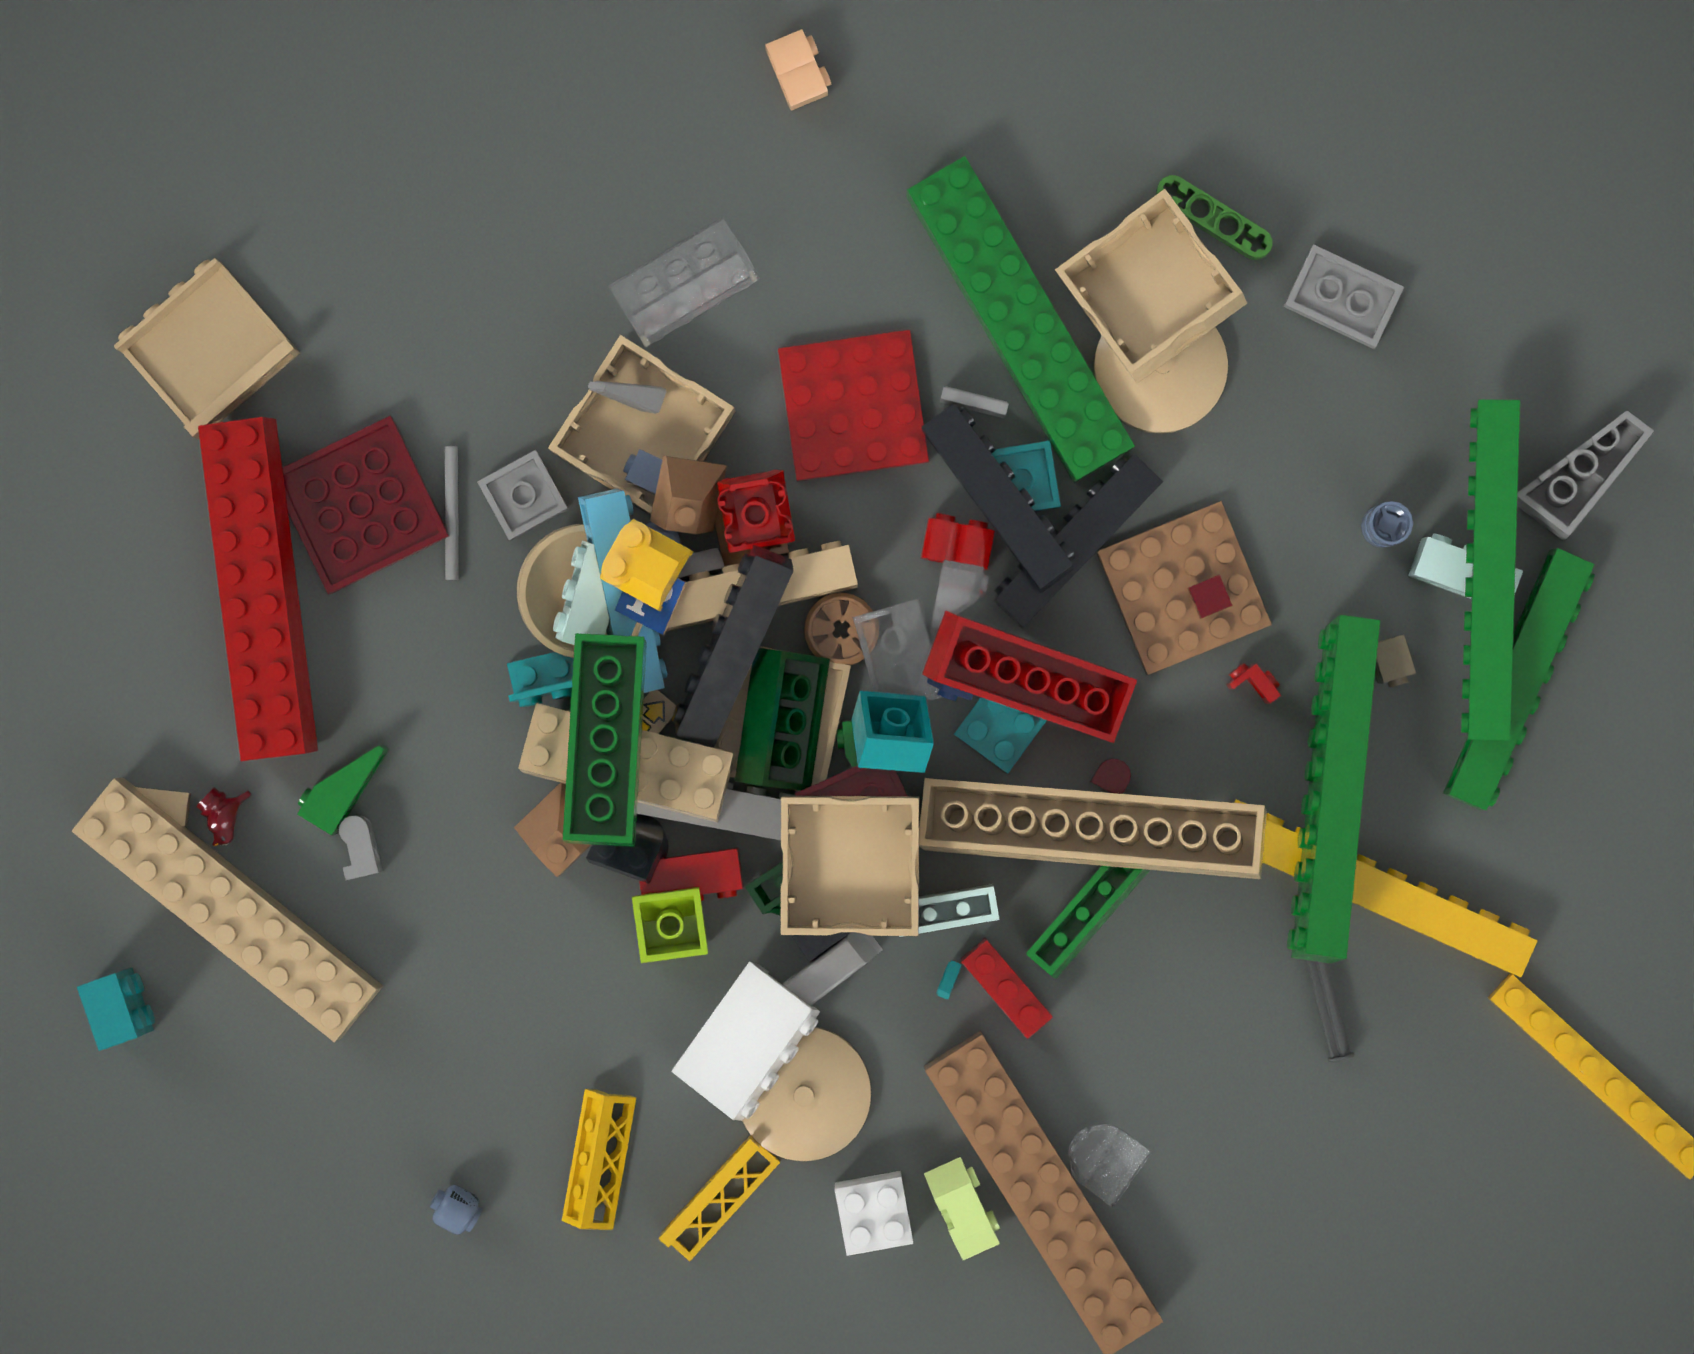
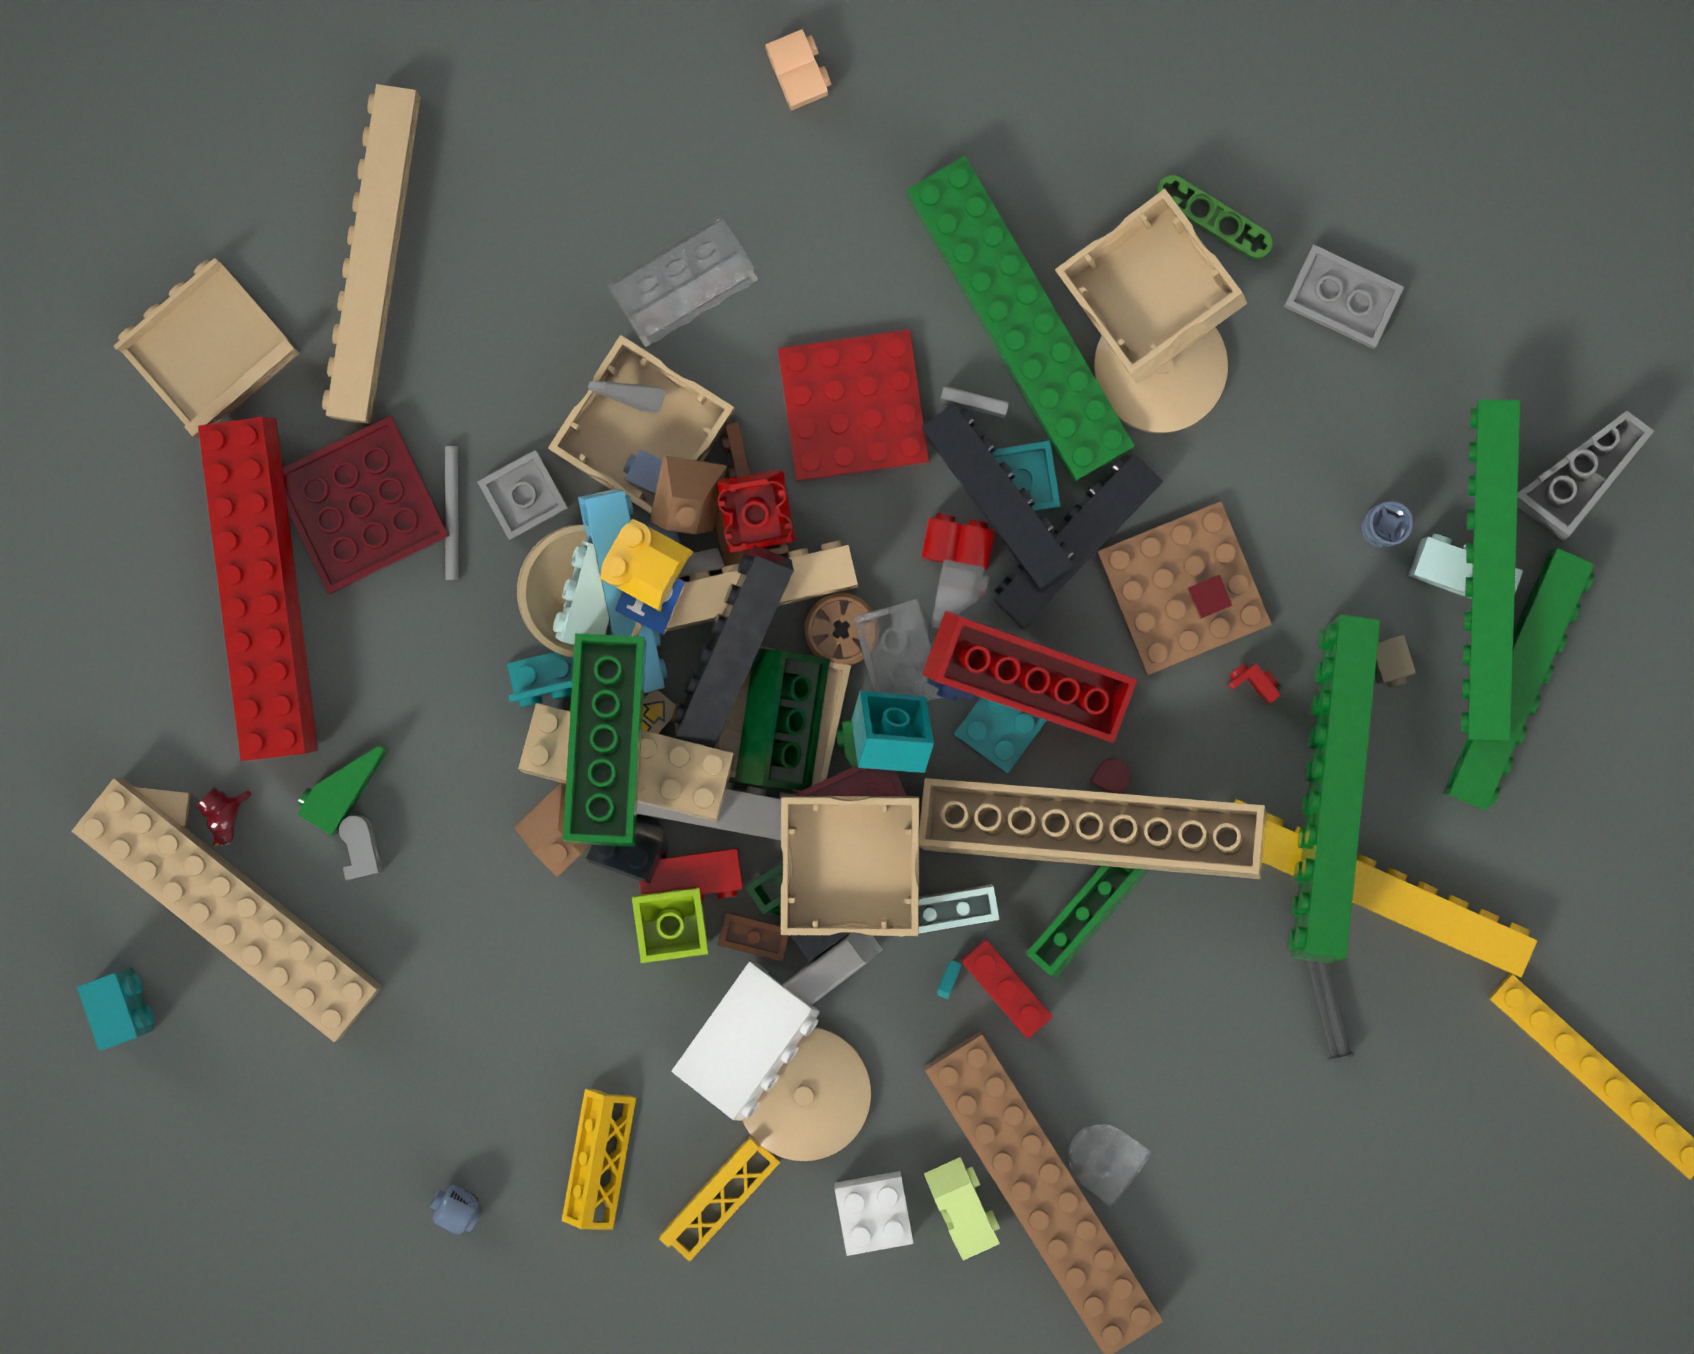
(372, 254): none -> tan brick
(734, 444): none -> reddish brown plate
(753, 936): none -> reddish brown plate

